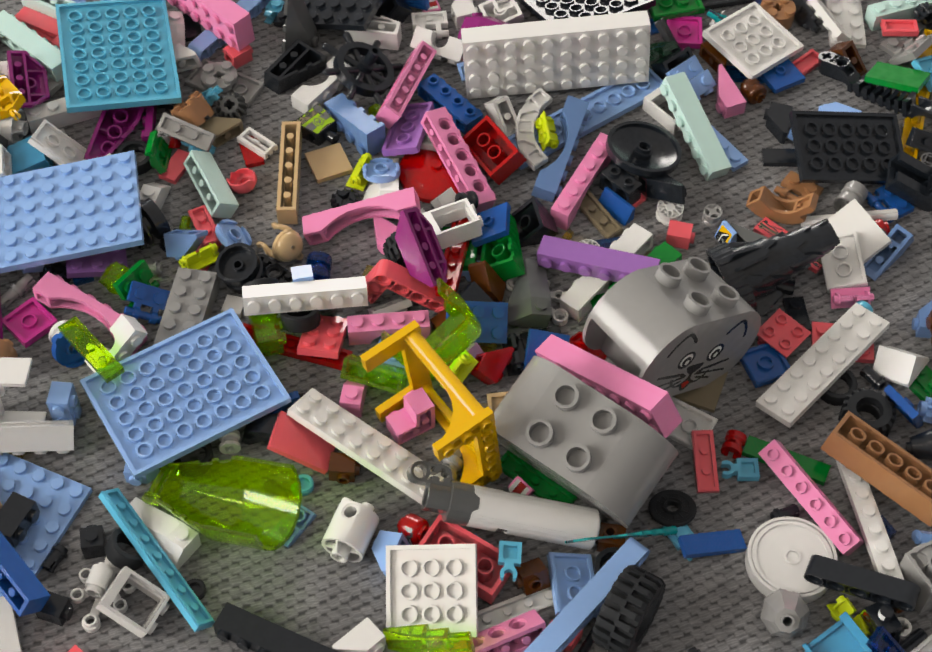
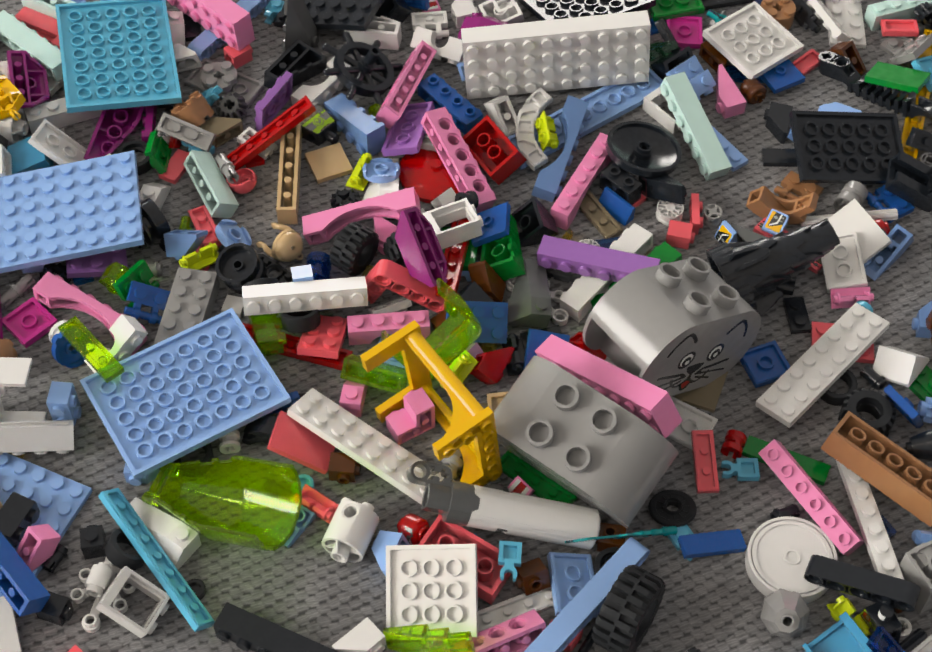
(38, 545): none -> bright pink slope
(227, 168): none -> light grey pin
(271, 133): none -> red plate
(274, 100): none -> medium lavender plate
(318, 503): none -> coral hinge
(354, 248): none -> black tyre
(562, 276): none -> black axle
(695, 209): none -> coral plate
(775, 222): none -> slope
(782, 333): coral hinge -> none

